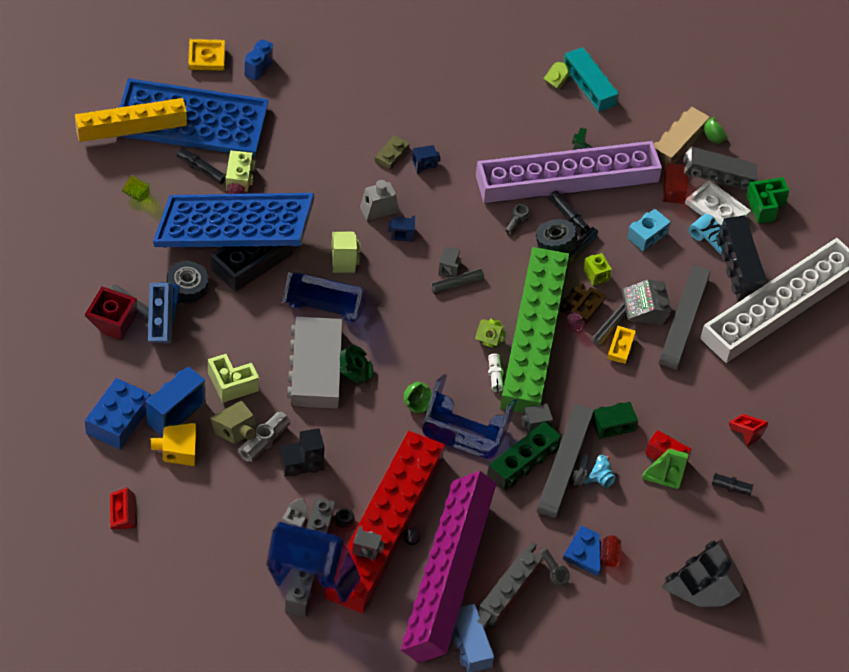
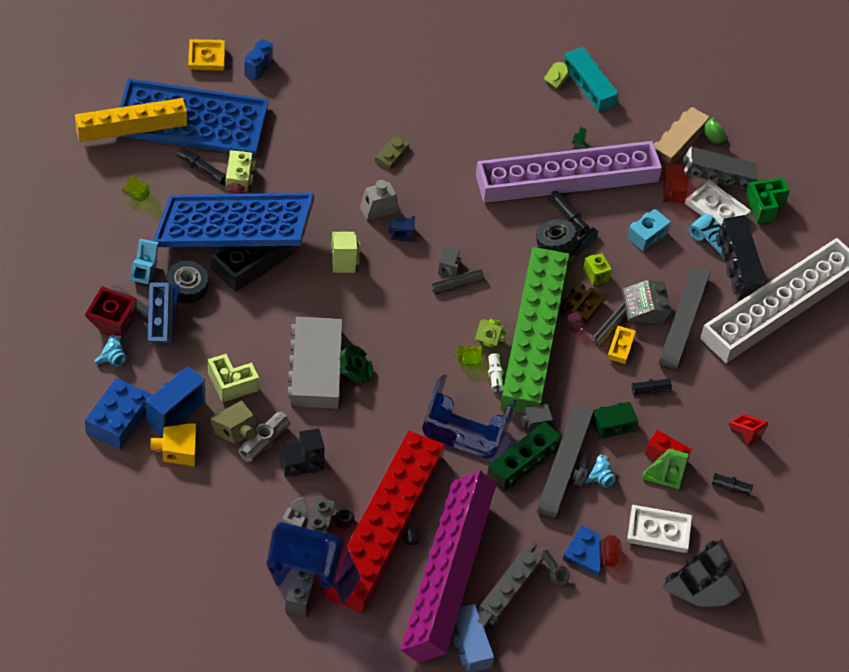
(112, 352): none -> medium azure animal
(122, 509): red slope -> none
(145, 263): none -> medium azure brick
(325, 295): clear blue windscreen -> none
(367, 544): dark grey brick -> none
(417, 397): bright green hair -> none
(425, 158): dark blue brick -> none
(469, 355): none -> clear neon green plate
(520, 213): dark grey plate -> none
(651, 386): none -> black pin
(659, 528): none -> white plate

